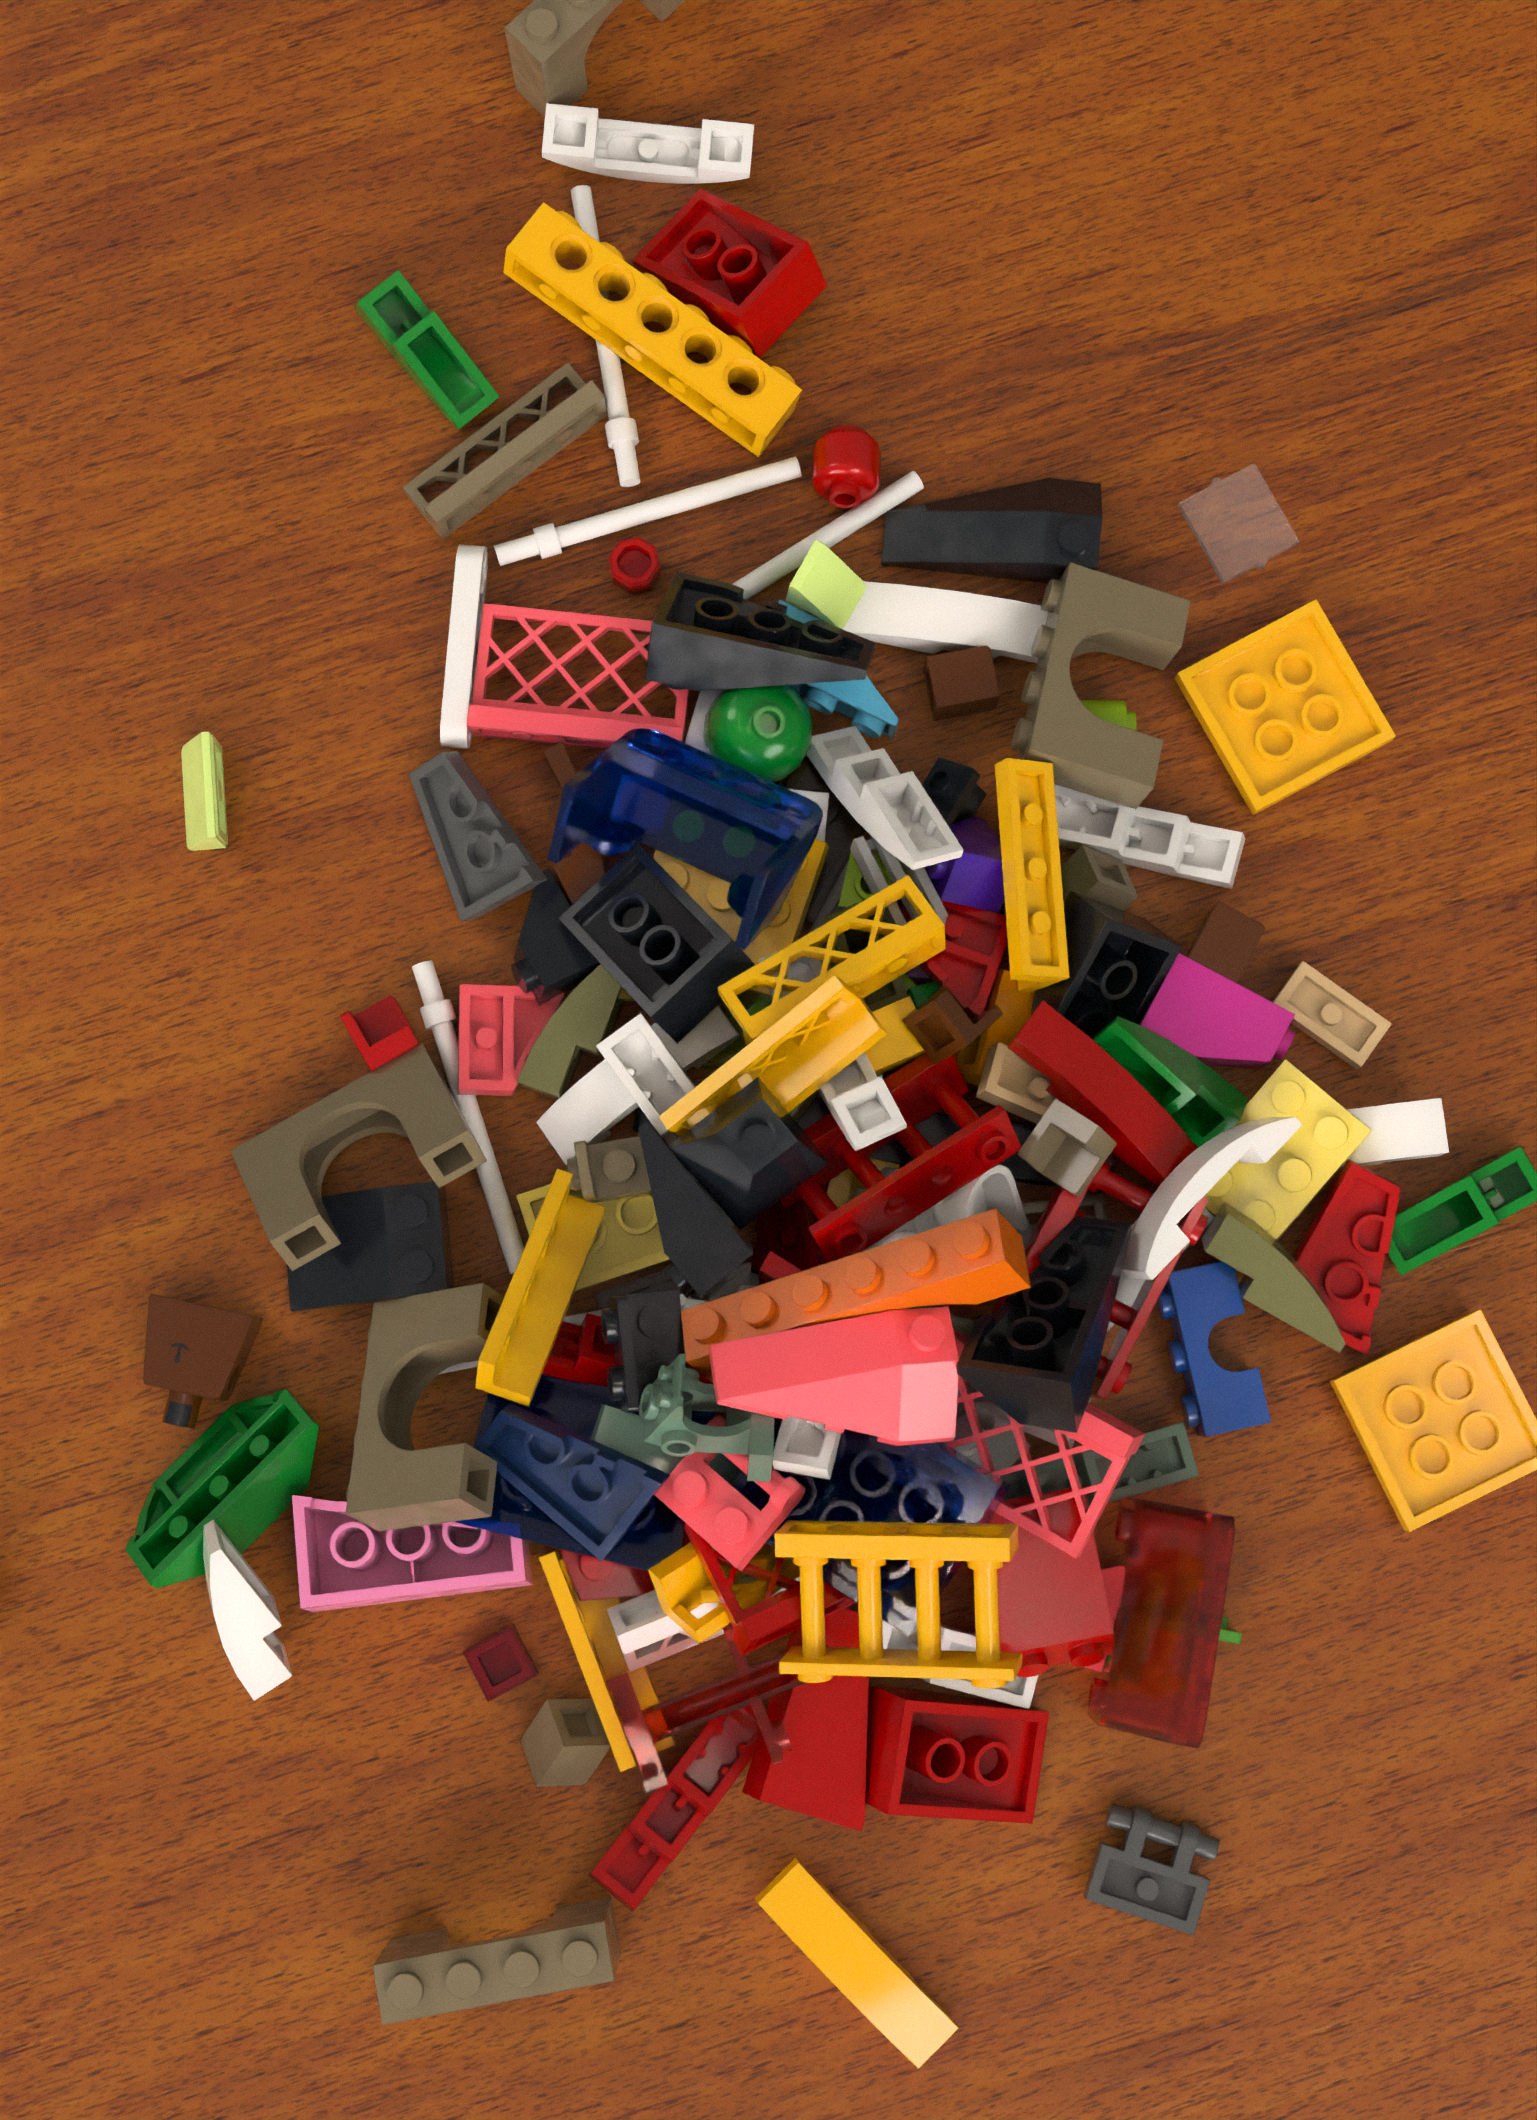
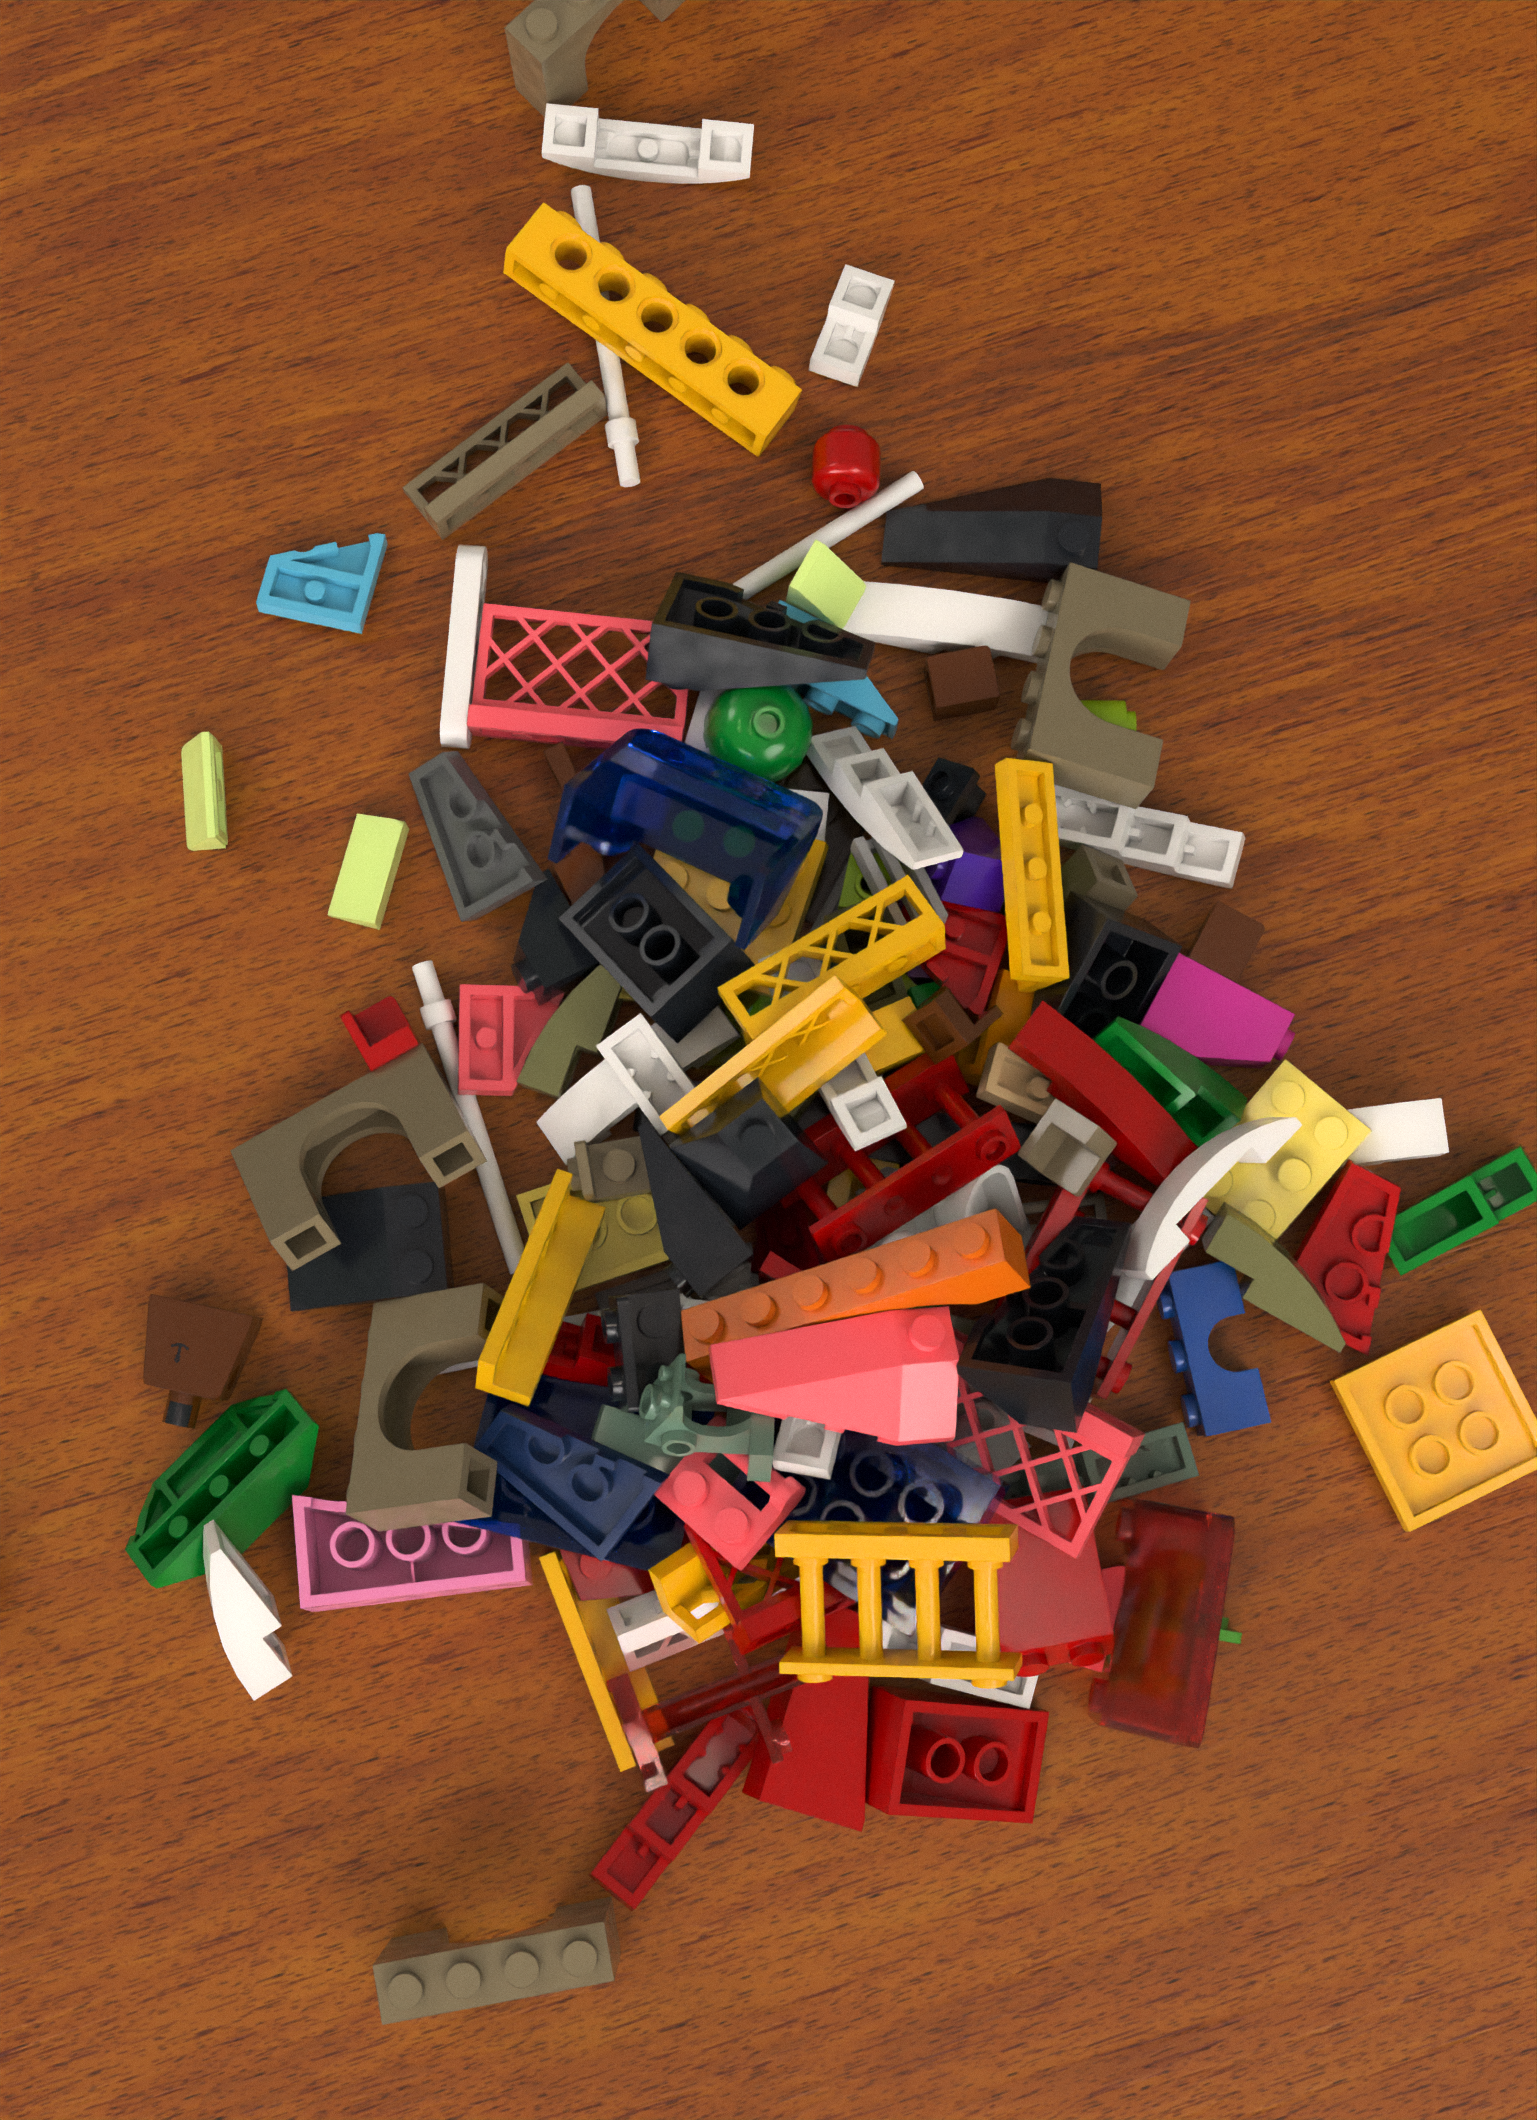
(324, 584): none -> medium azure wing
(368, 870): none -> yellowish green slope
(426, 350): green slope -> none
(500, 1663): dark red tile -> none
(549, 539): white bar -> none
(565, 1742): dark tan panel -> none
(634, 565): red tile -> none
(734, 269): red slope -> none
(851, 325): none -> white slope
(856, 1963): yellow slope -> none
(1143, 1884): dark grey plate -> none
(1238, 523): clear piece -> none
(1284, 707): yellow plate -> none
(1331, 1015): tan plate -> none

